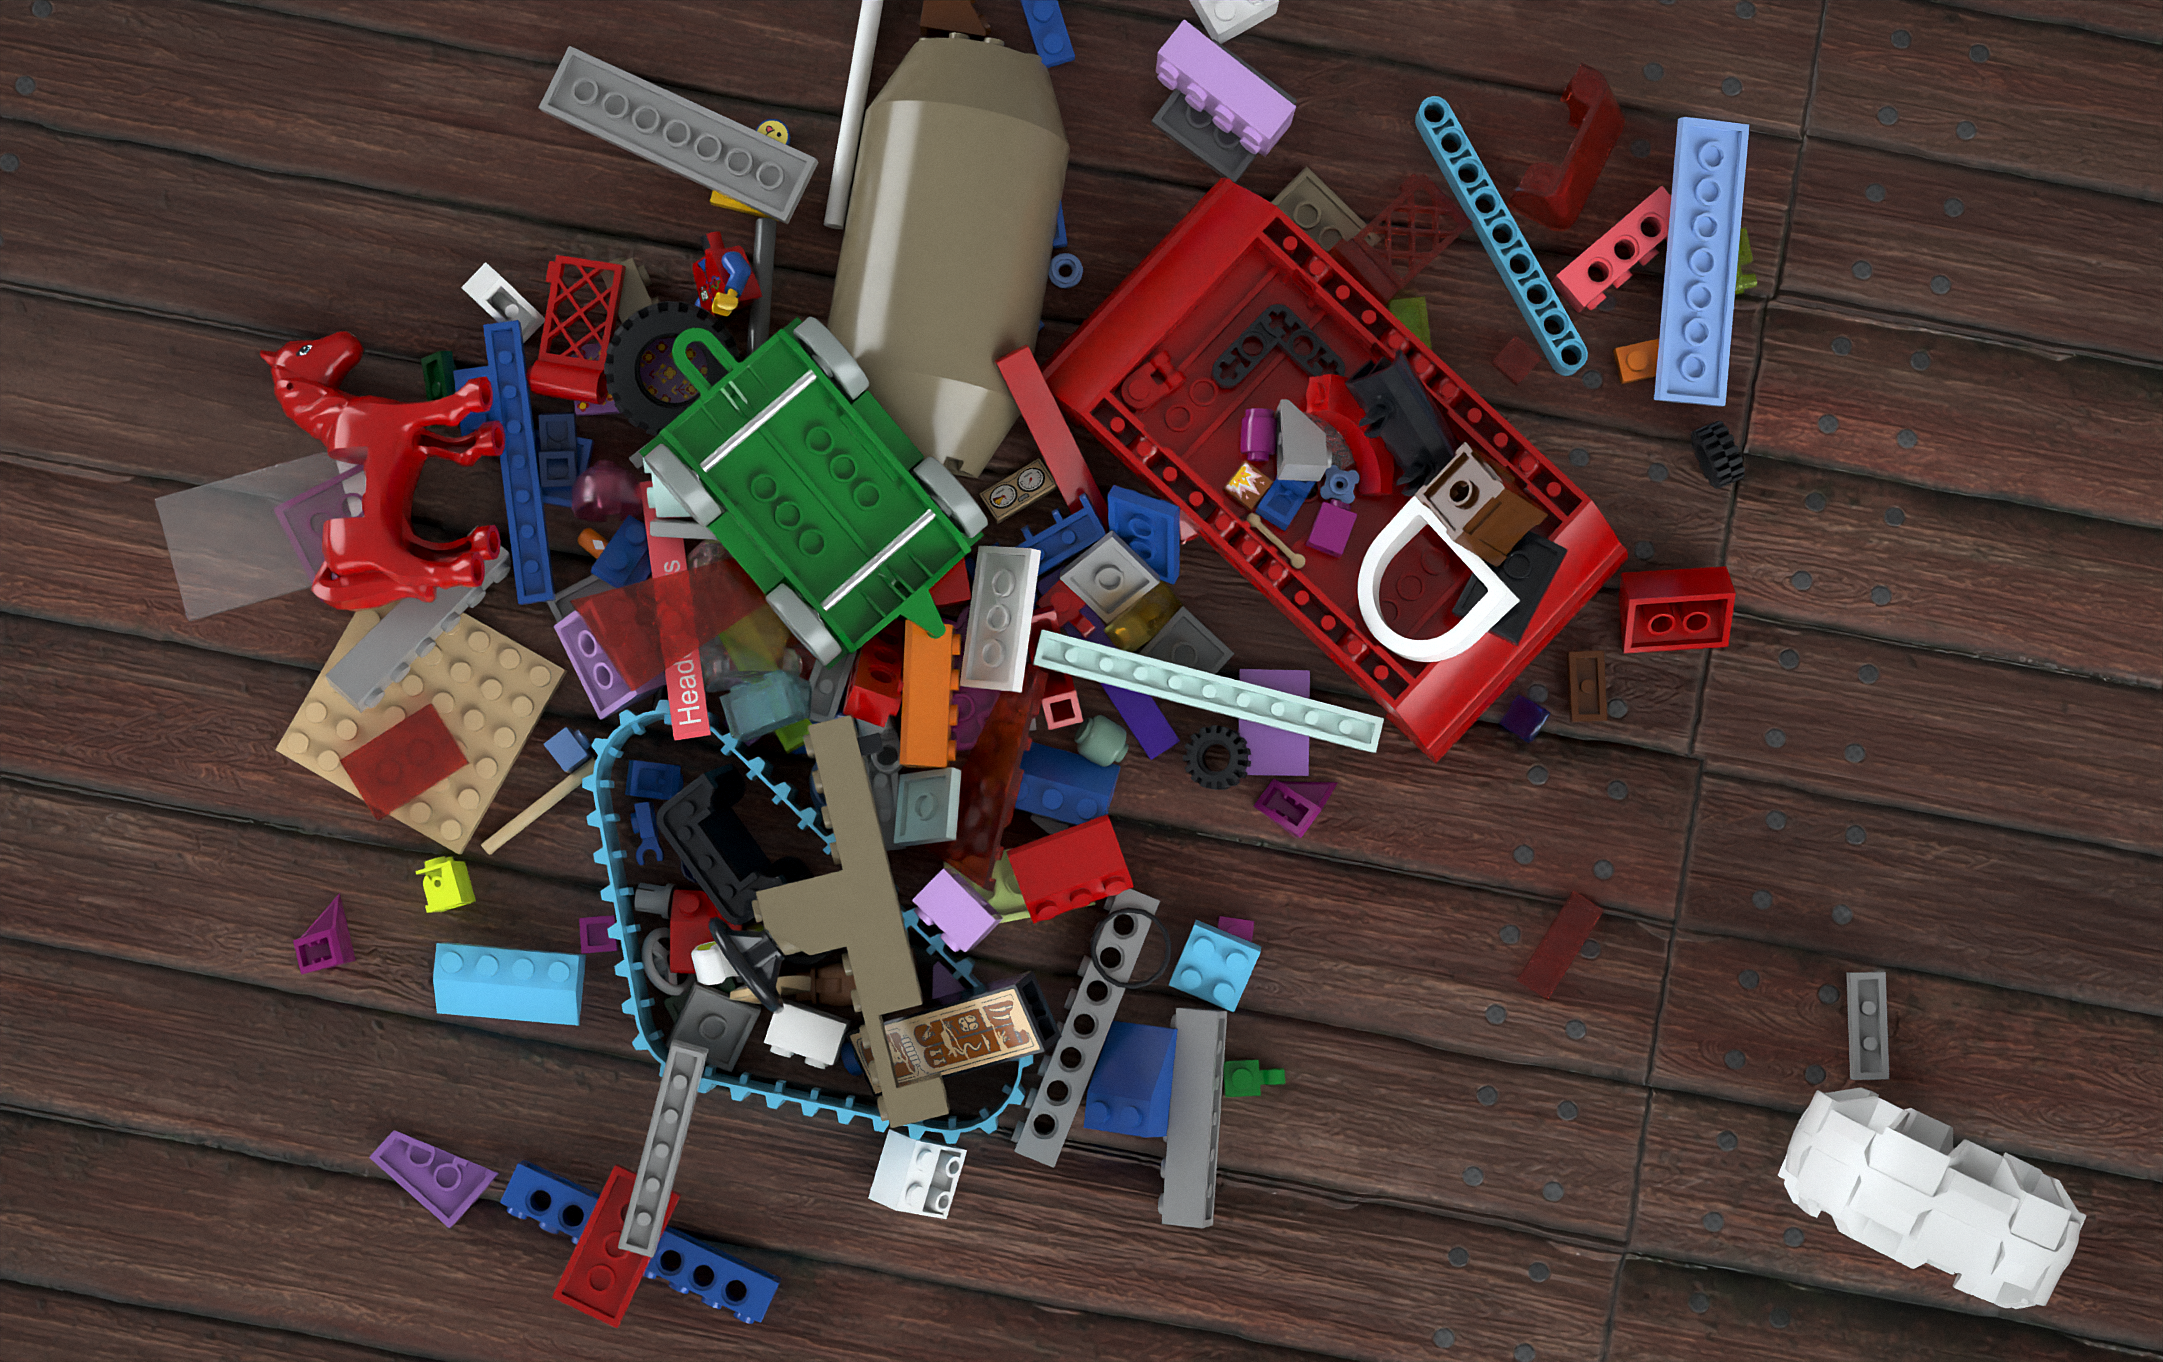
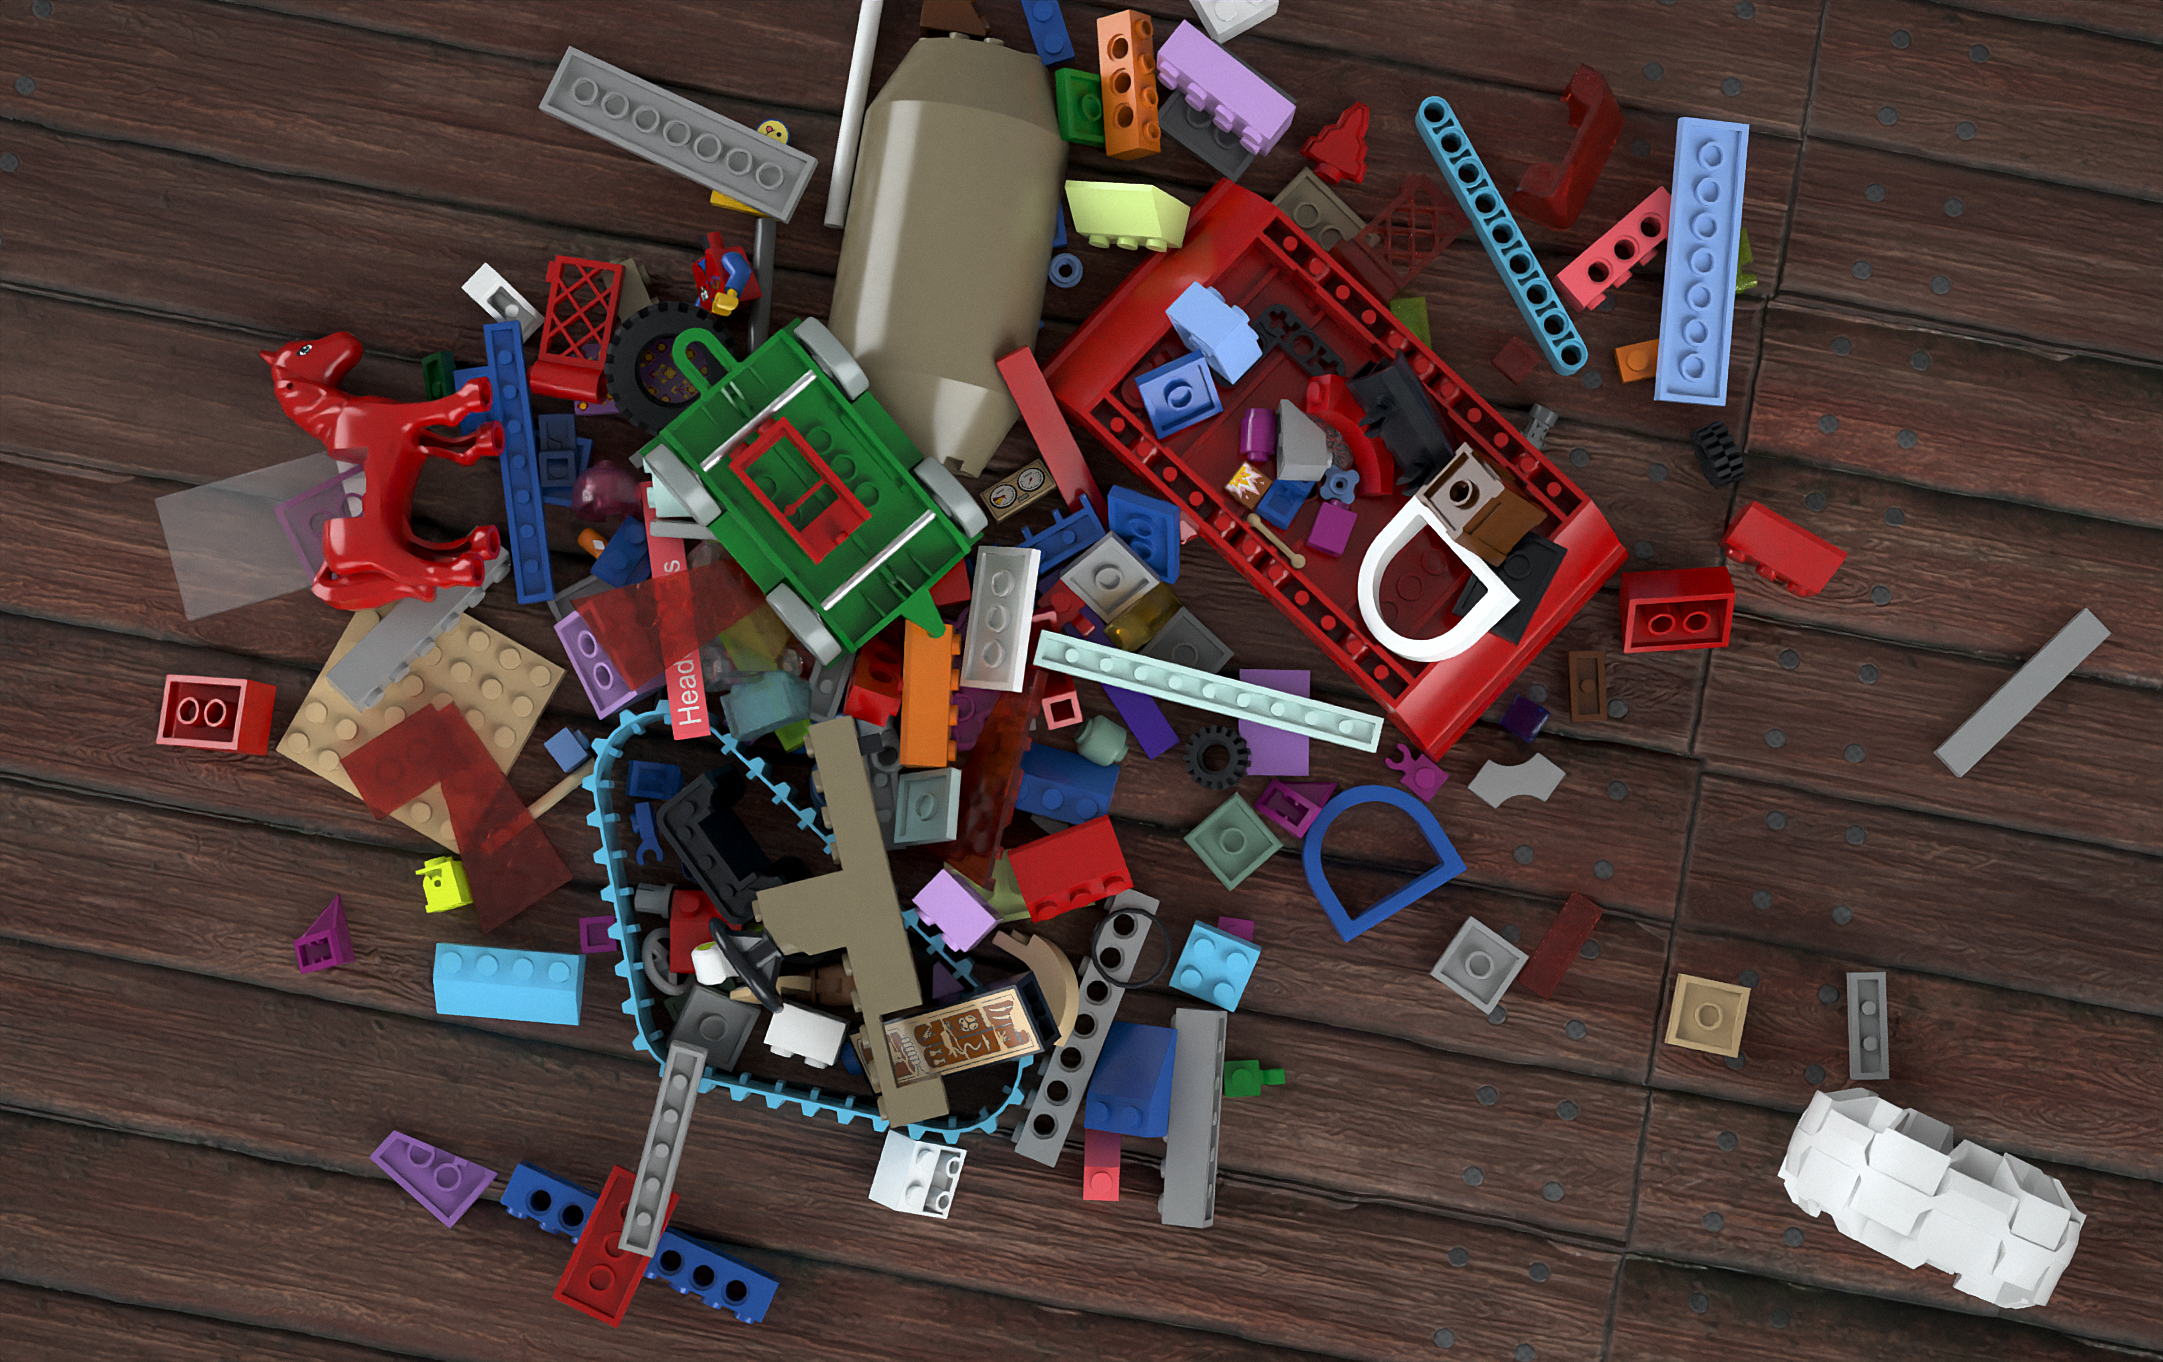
(216, 714): none -> red slope
(497, 836): none -> clear red wing
(833, 523): none -> red door
(1052, 972): none -> tan arch
(1080, 107): none -> green plate
(1101, 1165): none -> coral slope
(1127, 215): none -> yellowish green slope
(1128, 85): none -> orange brick
(1178, 394): none -> blue plate
(1216, 330): none -> light blue brick
(1233, 841): none -> sand green tile
(1340, 147): none -> red rock
(1420, 776): none -> magenta plate
(1449, 861): none -> blue window
(1479, 965): none -> light grey plate
(1533, 778): none -> light grey tile
(1539, 423): none -> dark grey piece
(1707, 1015): none -> tan plate
(1781, 550): none -> red slope
(2022, 692): none -> light grey tile

